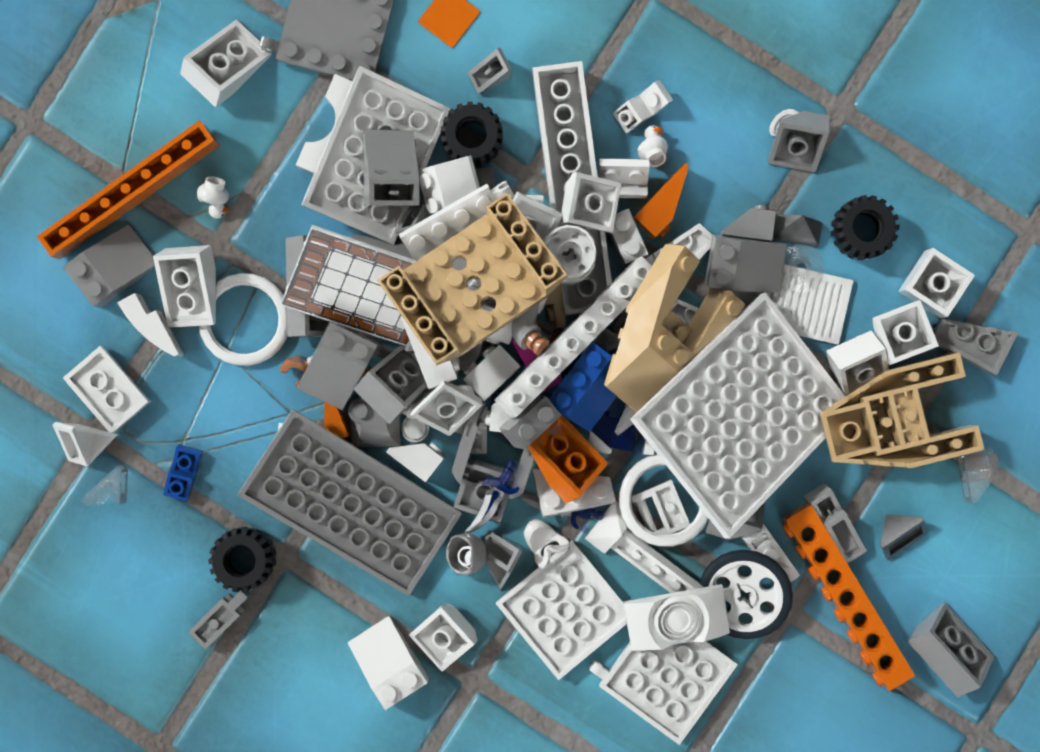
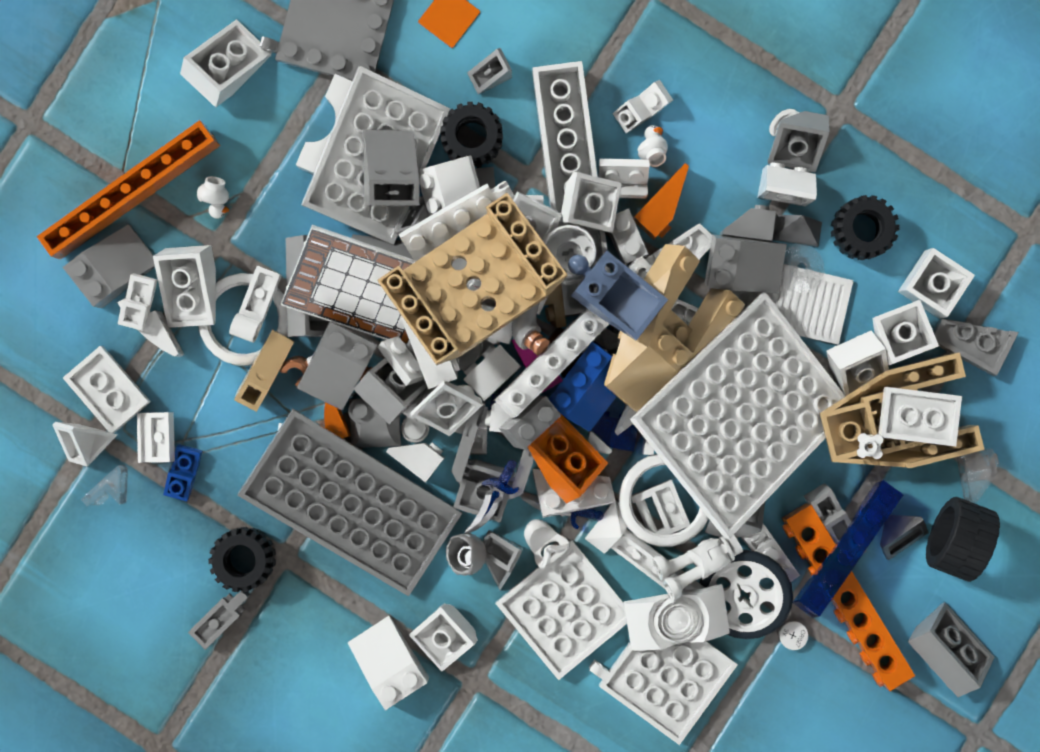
(138, 301): none -> white slope
(155, 437): none -> white plate
(255, 304): none -> white plate
(263, 371): none -> tan slope
(401, 360): none -> white plate
(621, 296): none -> sand blue slope
(708, 558): none -> white piece
(787, 185): none -> white slope
(793, 635): none -> white piece
(839, 563): none -> clear blue arch
(875, 440): none -> white plate
(920, 416): none -> white plate
(962, 539): none -> black tyre

